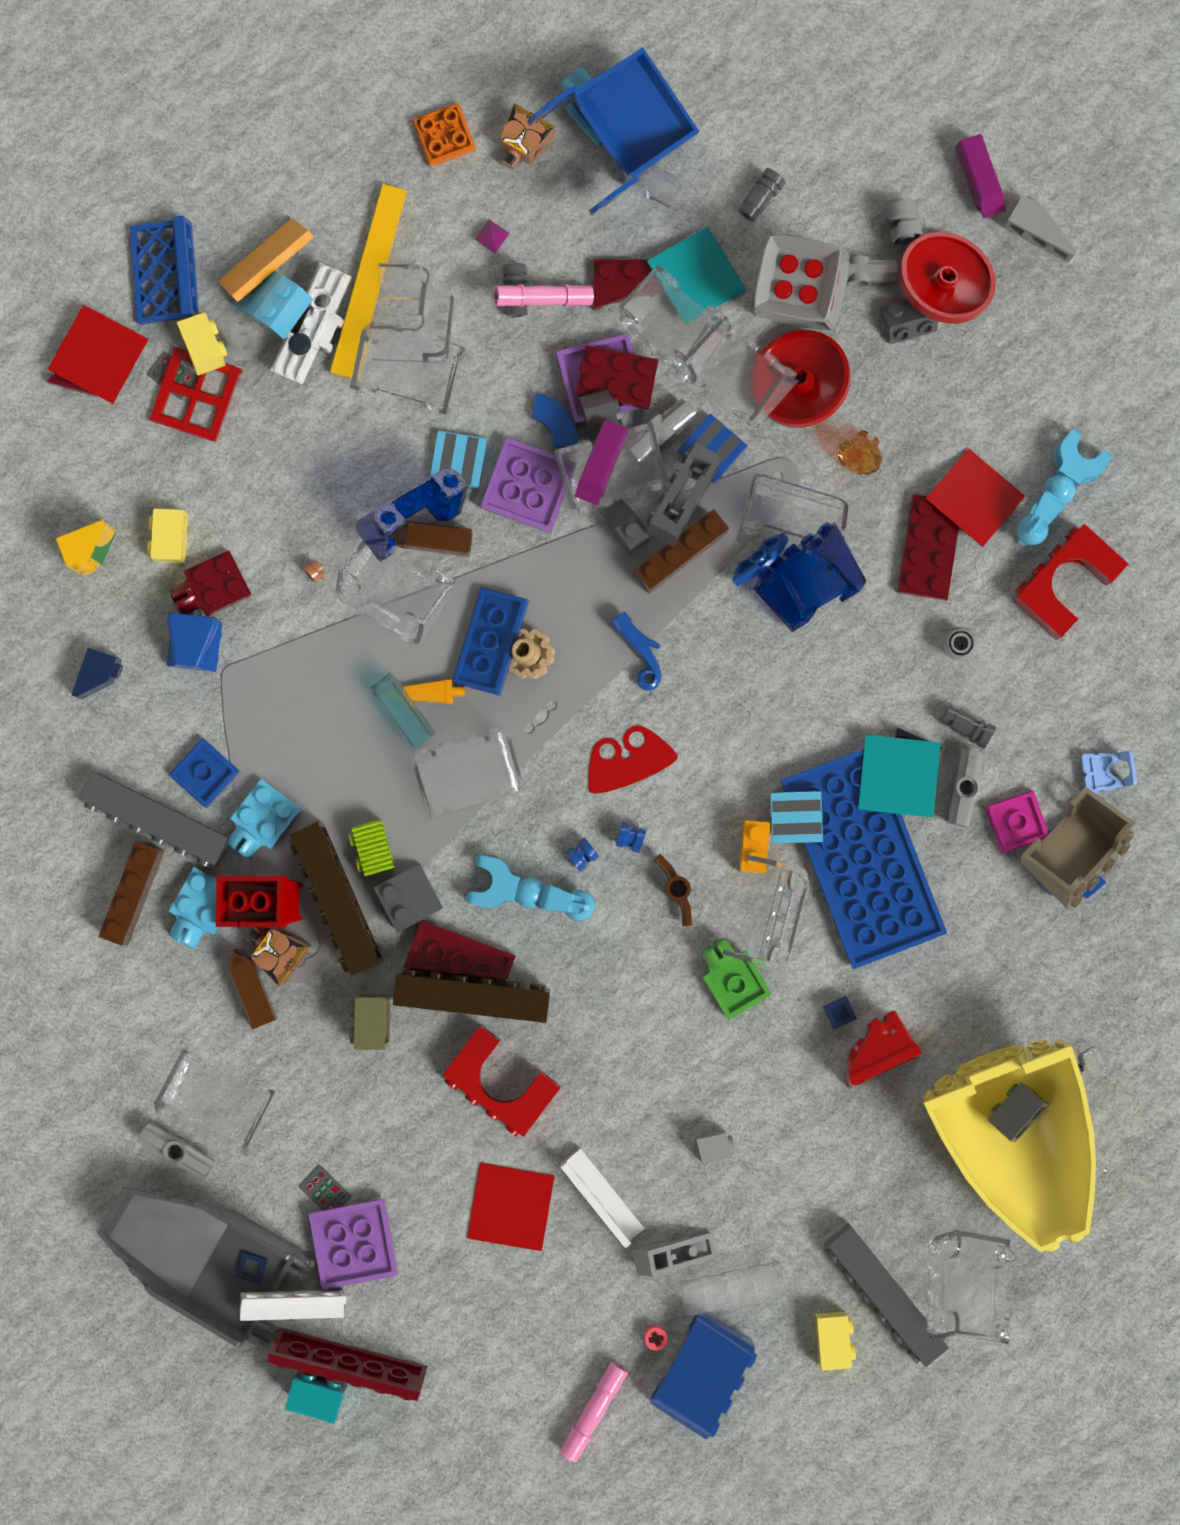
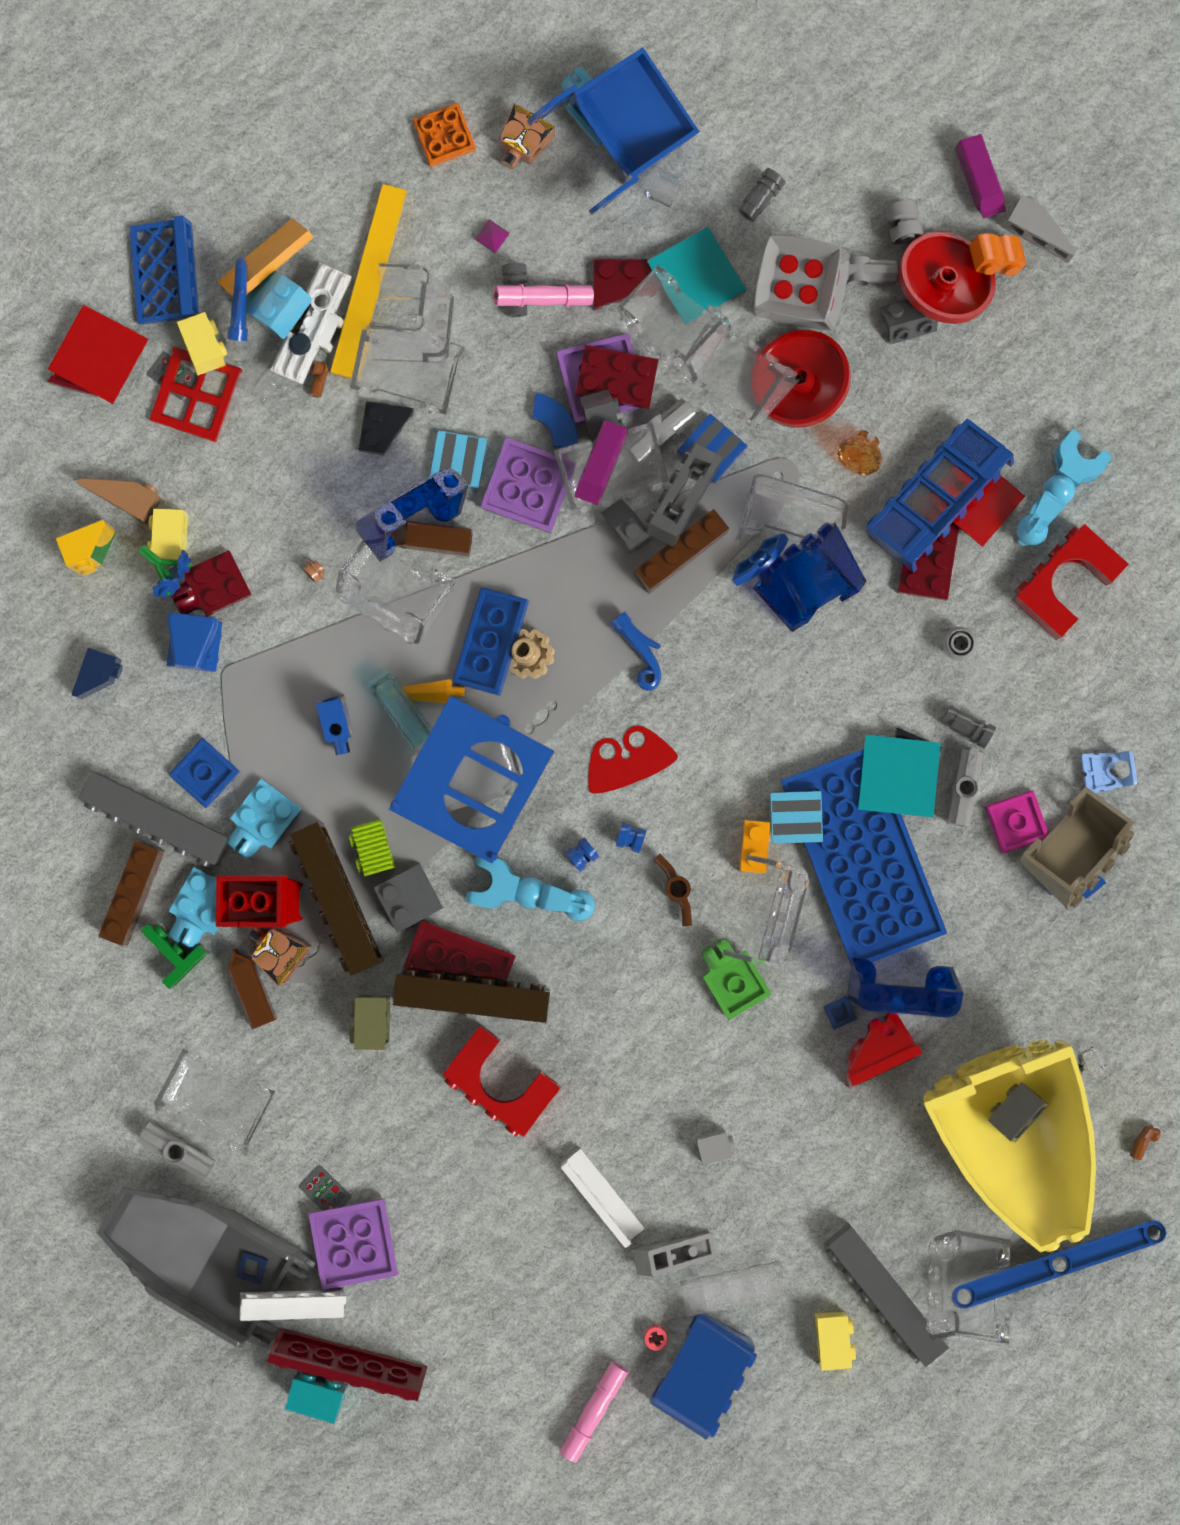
(125, 495): none -> medium nougat slope
(168, 578): none -> plant
(174, 954): none -> green bracket
(237, 329): none -> blue plant
(320, 373): none -> dark orange arm
(335, 711): none -> blue torso
(381, 426): none -> black wing
(428, 780): none -> blue door
(510, 1207): red piece -> none
(939, 493): none -> blue window
(939, 997): none -> clear blue windscreen
(997, 254): none -> orange brick
(1042, 1270): none -> blue beam
(1142, 1141): none -> dark orange arm

